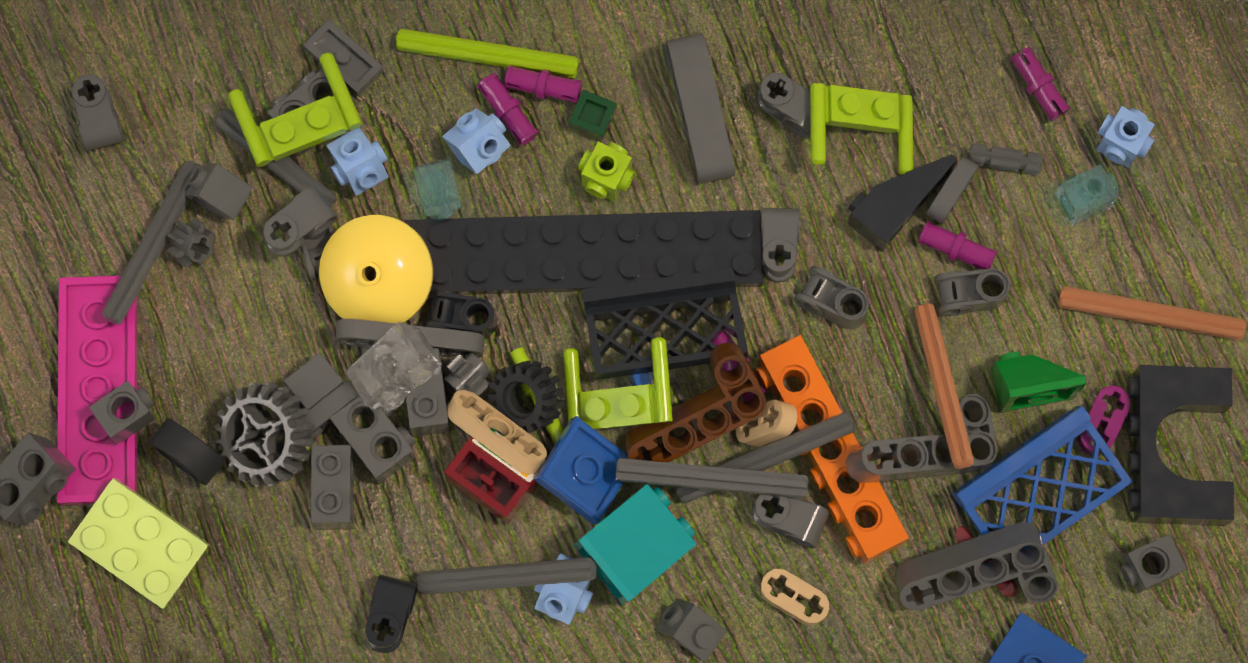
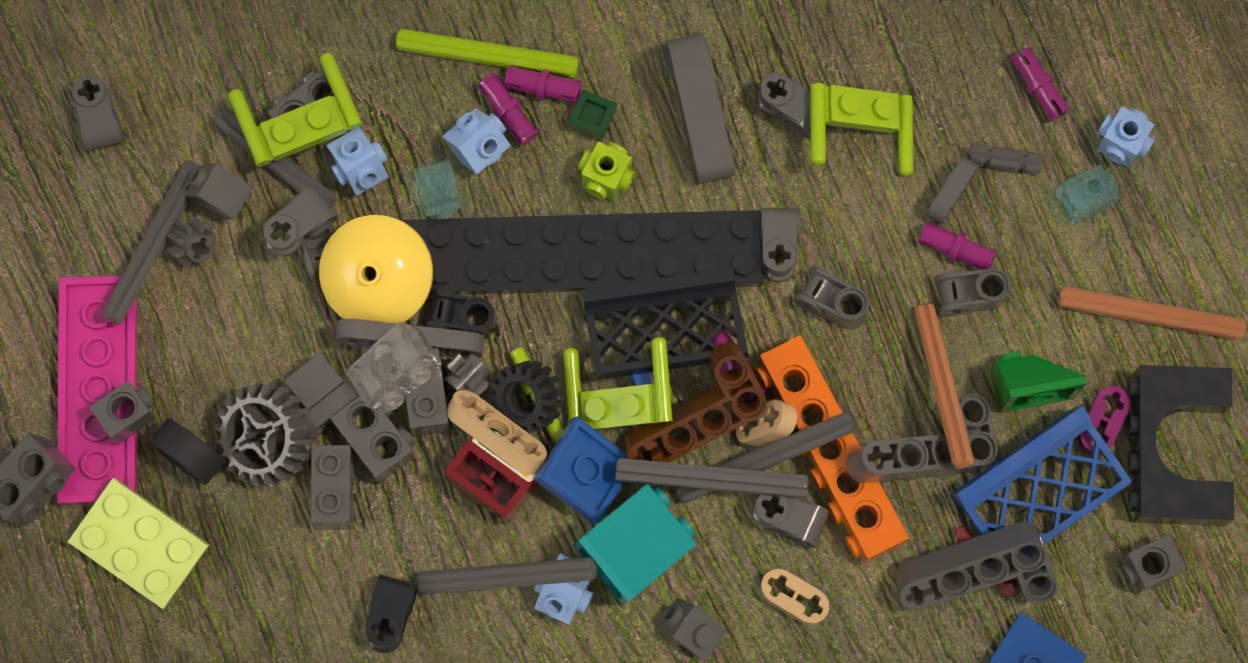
(354, 63): dark grey plate -> none
(894, 202): black slope -> none

